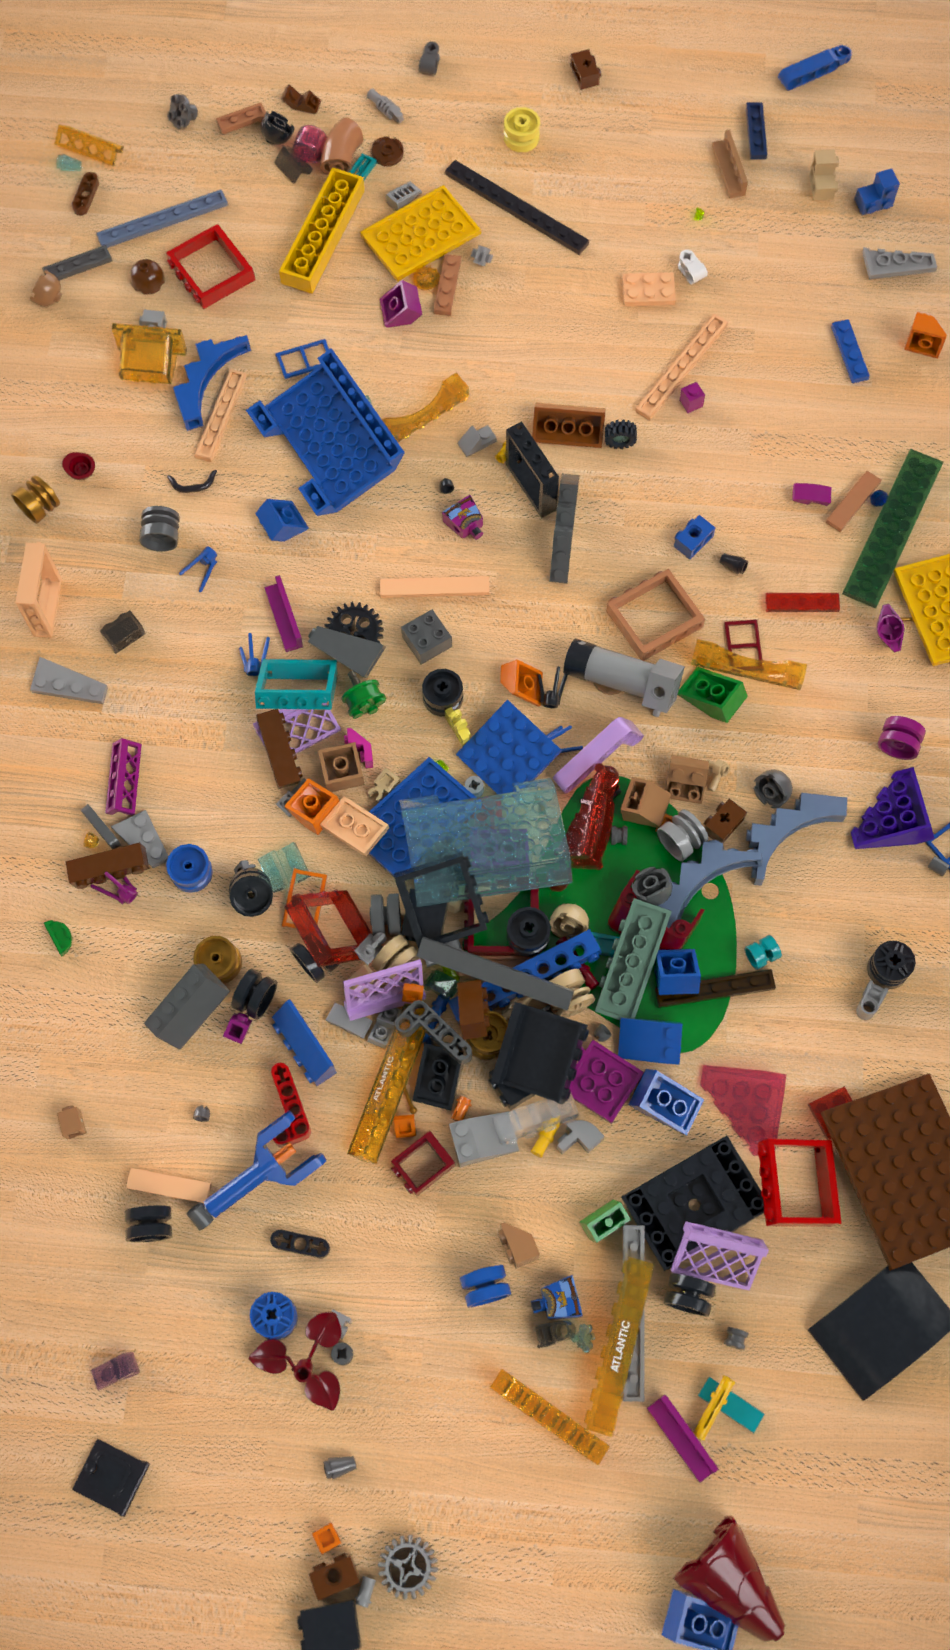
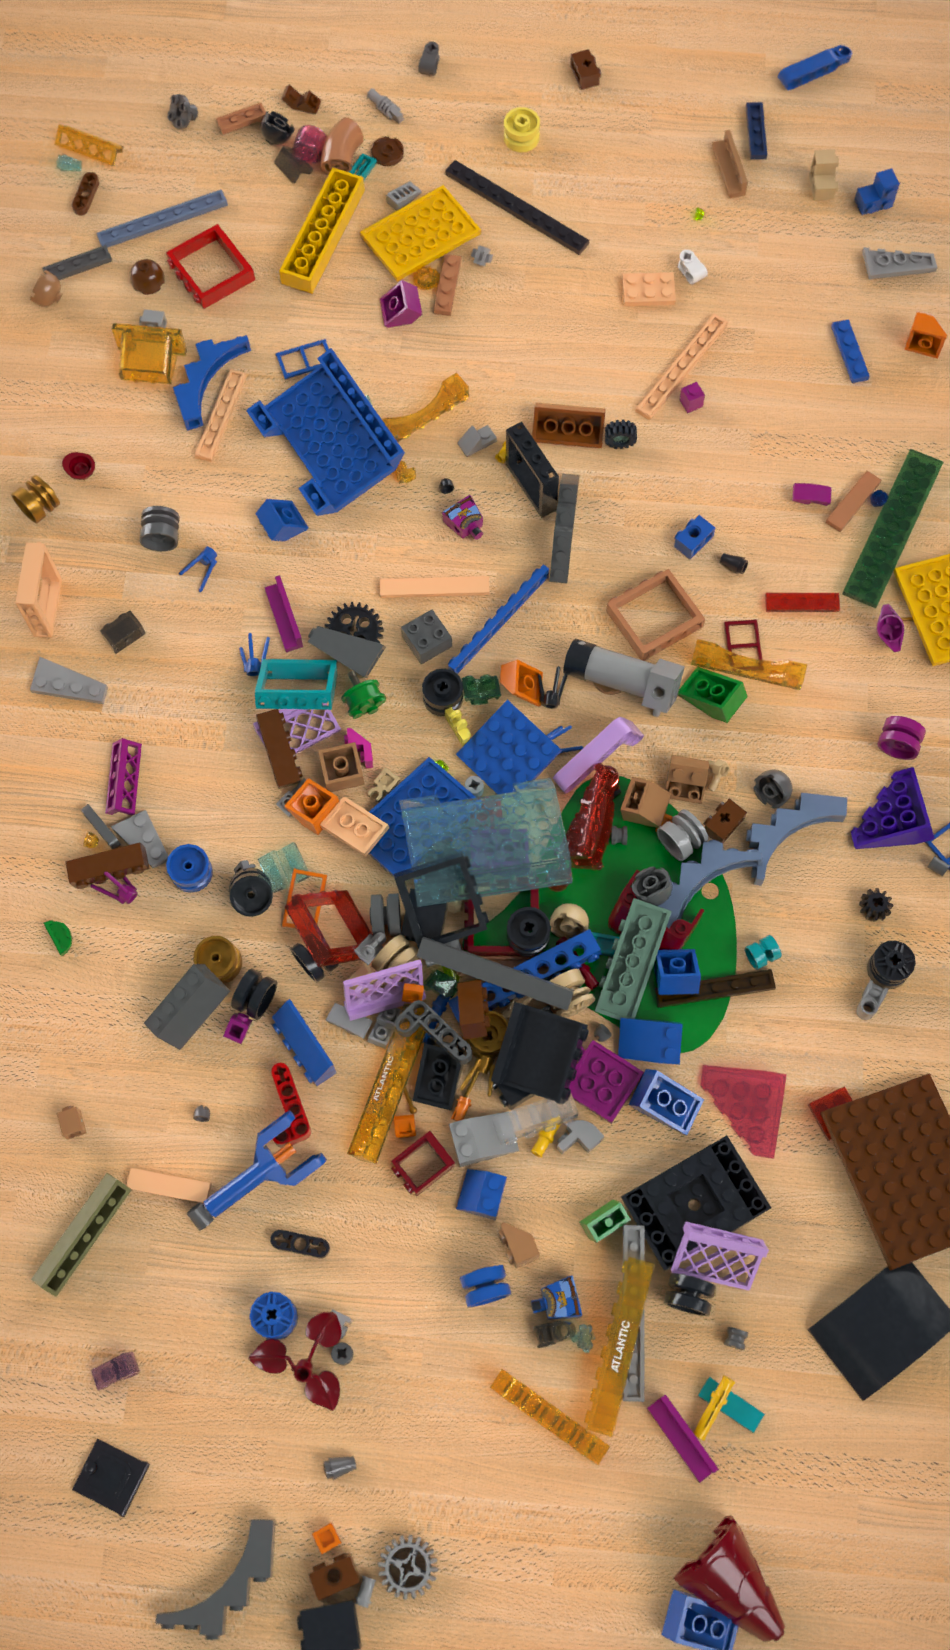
(81, 1235): none -> olive brick
(148, 1223): black wheel -> none
(193, 488): black animal -> none
(235, 1592): none -> dark grey arch
(403, 474): none -> clear yellow bracket
(481, 690): none -> clear green cylinder
(481, 1193): none -> blue slope
(482, 1064): none -> pearl gold plant
(502, 615): none -> blue plate
(826, 1183): red window -> none
(881, 910): none -> black gear

